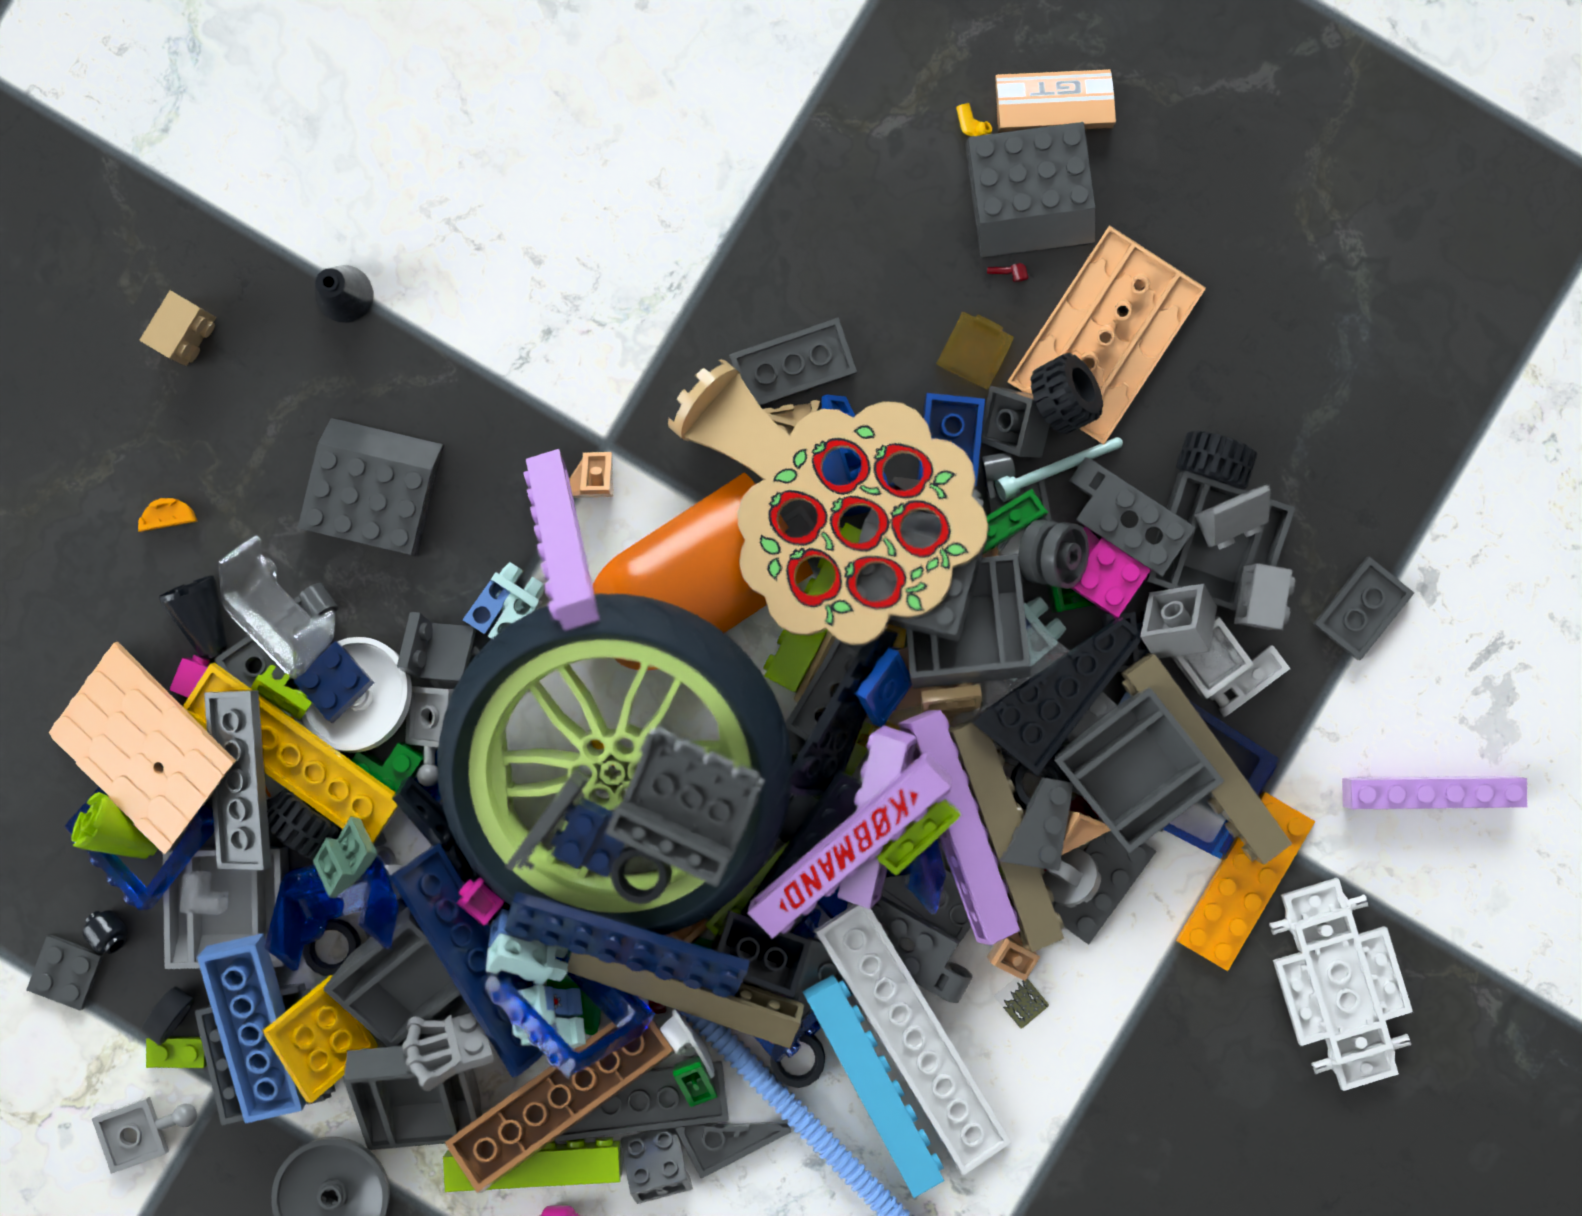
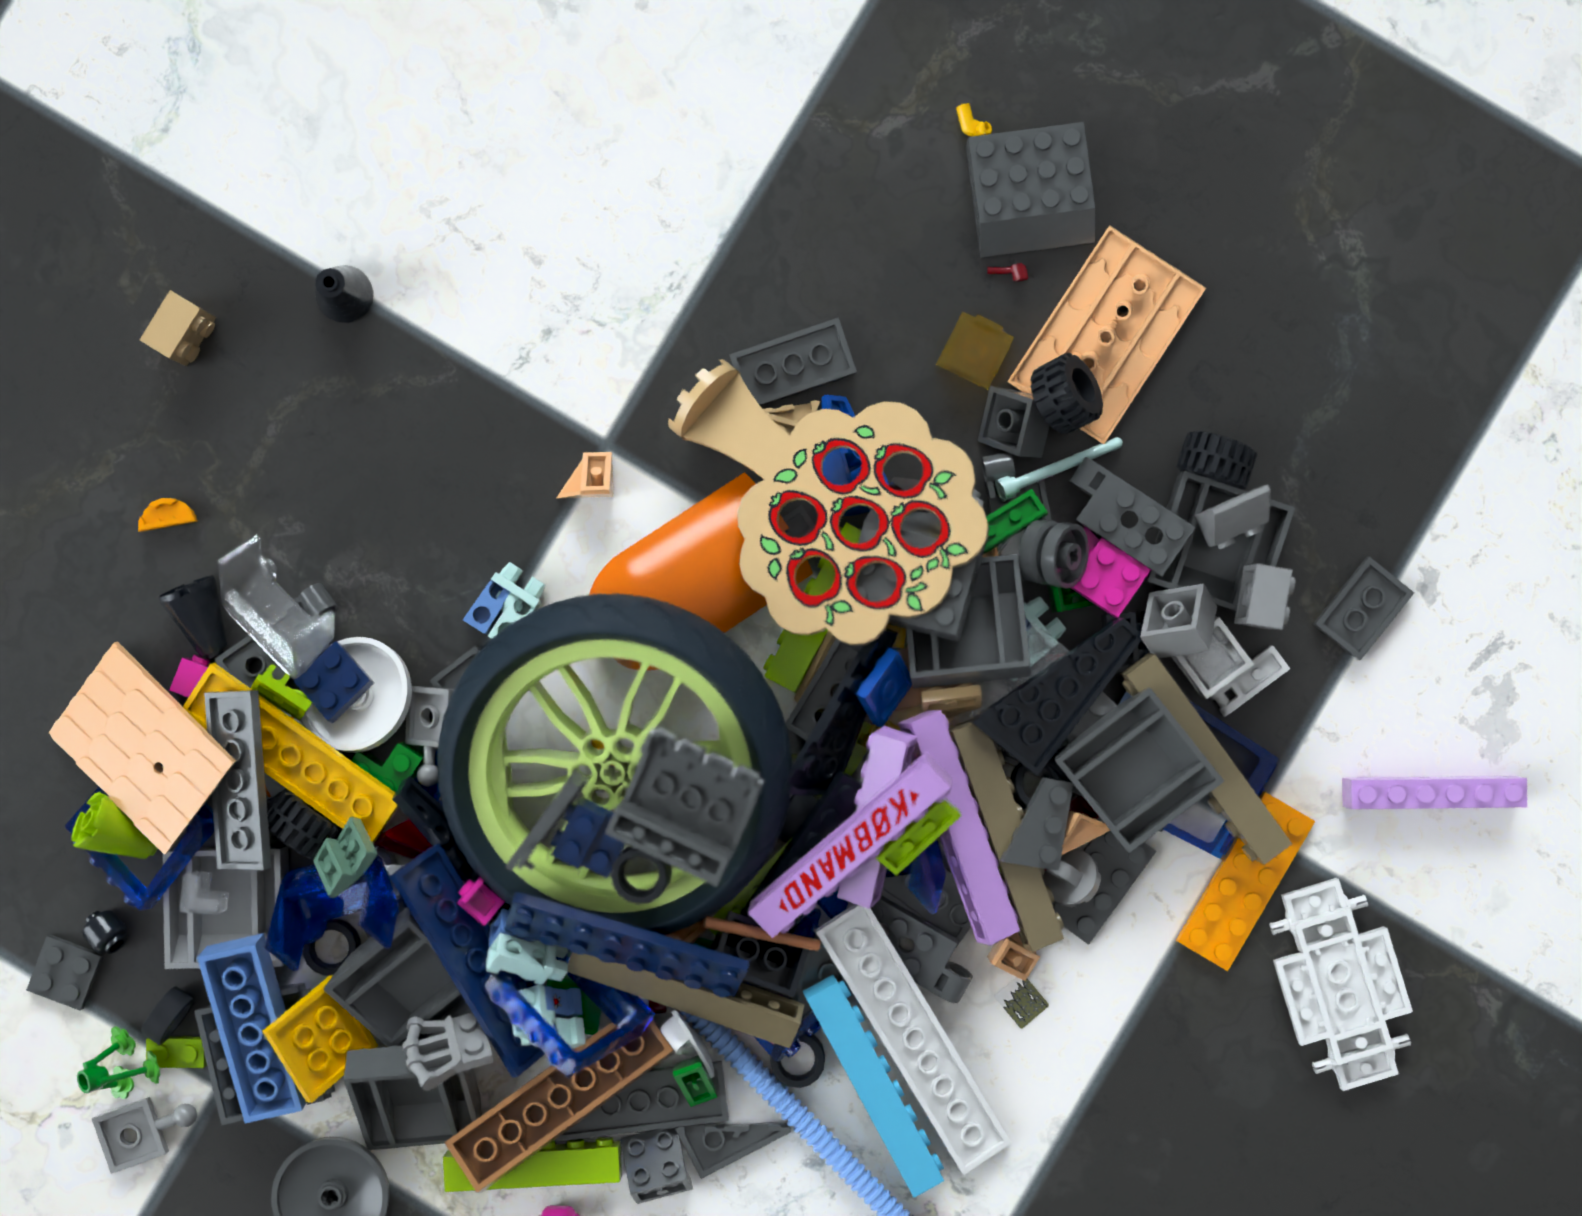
(97, 1077): none -> plant
(371, 486): dark grey slope -> none
(403, 840): none -> dark red slope
(435, 649): dark grey bracket -> none
(561, 541): lavender brick -> none
(760, 933): none -> nougat bar
(957, 421): blue brick -> none
(1055, 99): light nougat slope -> none

